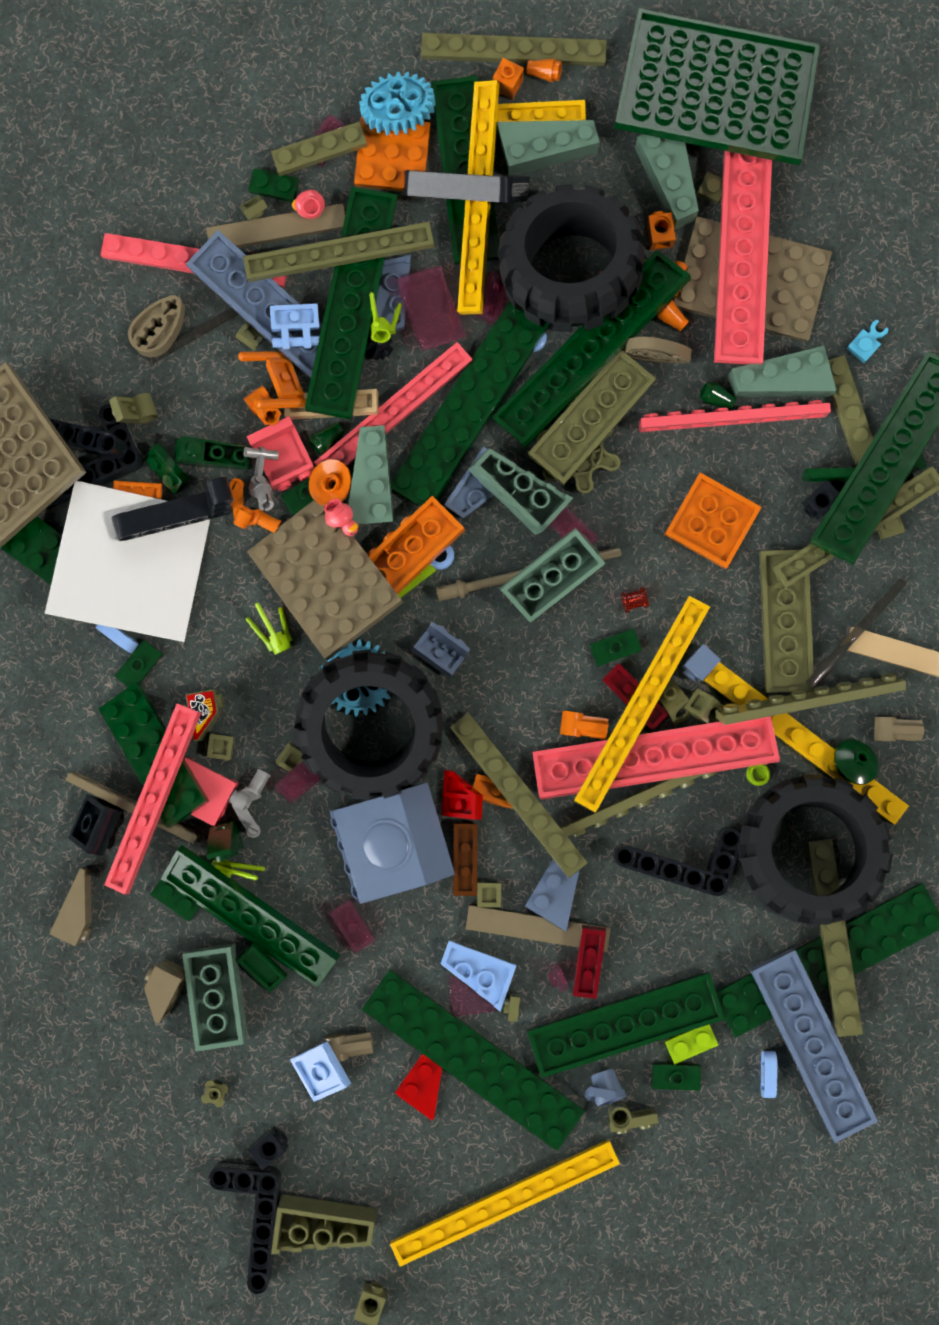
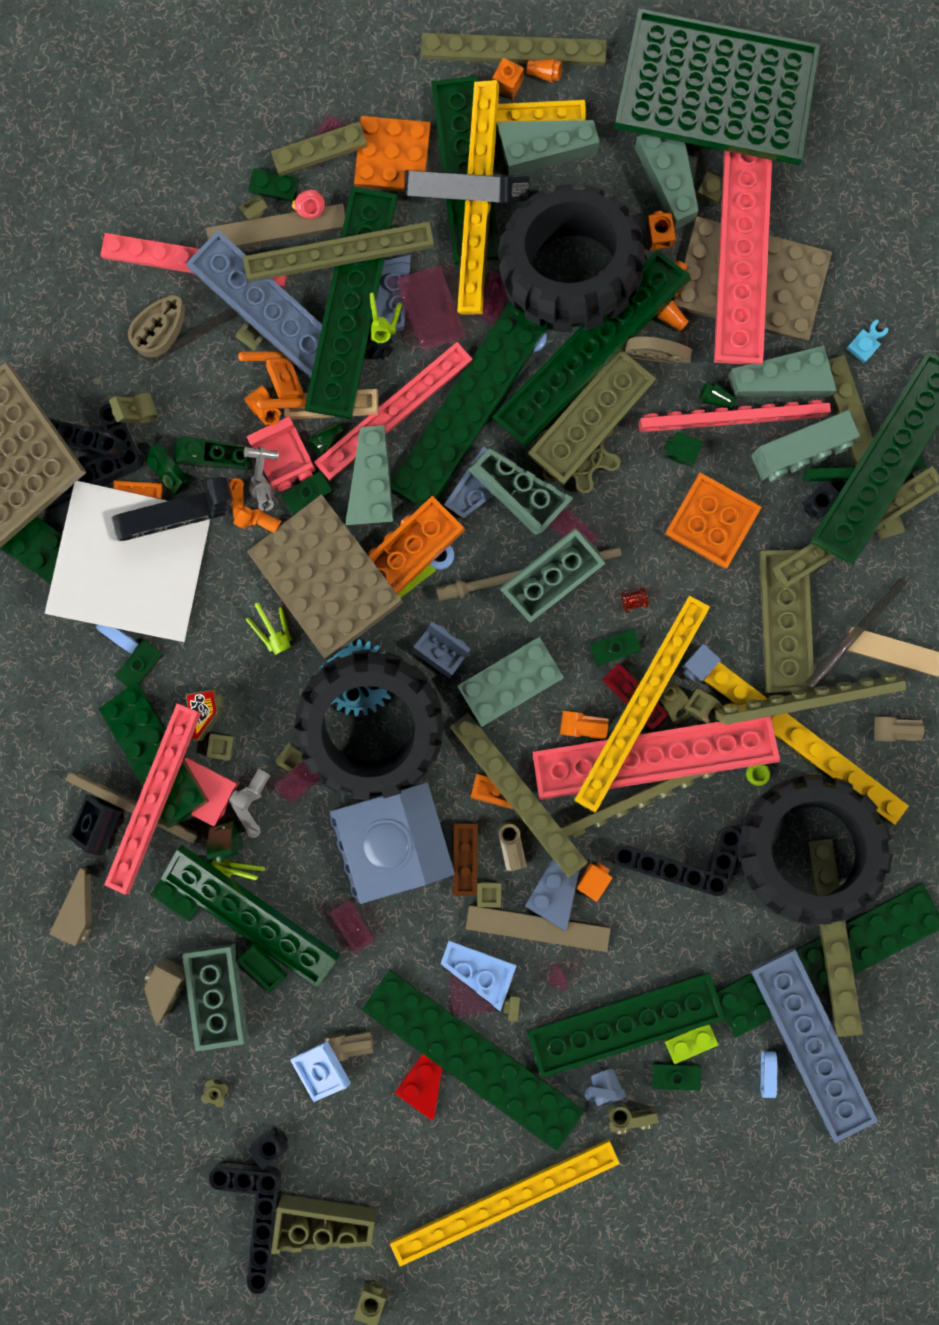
(294, 318): light blue plate -> none
(323, 477): orange dish -> none
(340, 515): coral animal -> none
(397, 103): medium azure gear -> none
(460, 798): red wing -> none
(510, 682): none -> sand green brick
(512, 848): none -> dark tan piece
(589, 961): dark red plate -> none
(594, 881): none -> orange brick
(682, 448): none -> dark green brick
(805, 445): none -> sand green brick
(851, 767): dark green dish -> none

